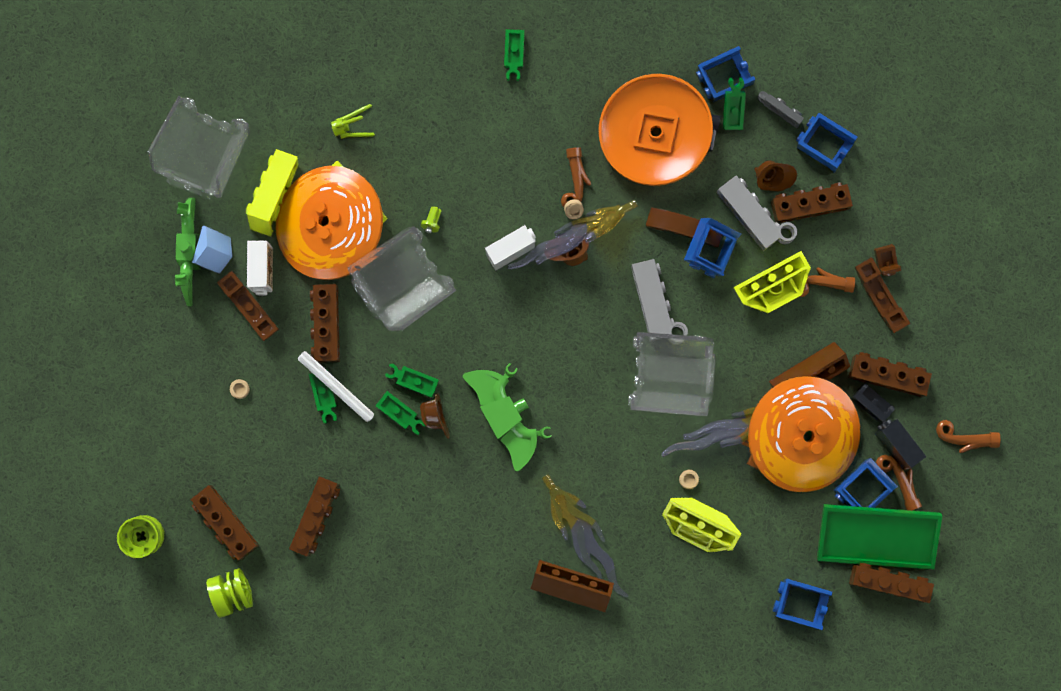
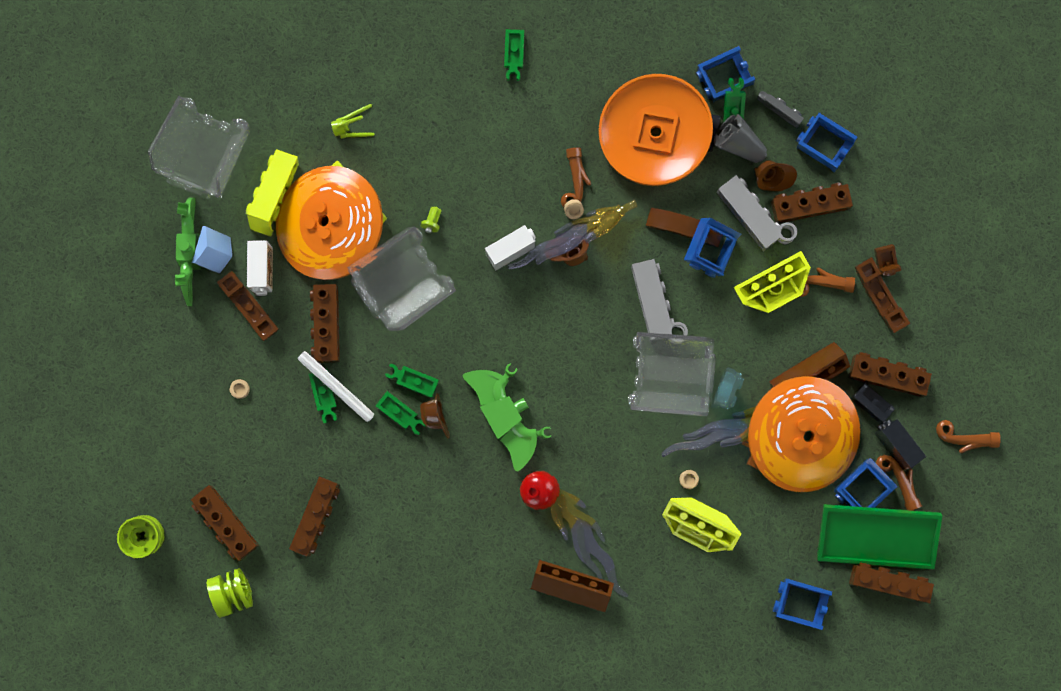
(539, 490): none -> red cylinder
(726, 389): none -> clear light blue slope
(740, 140): none -> dark grey cone

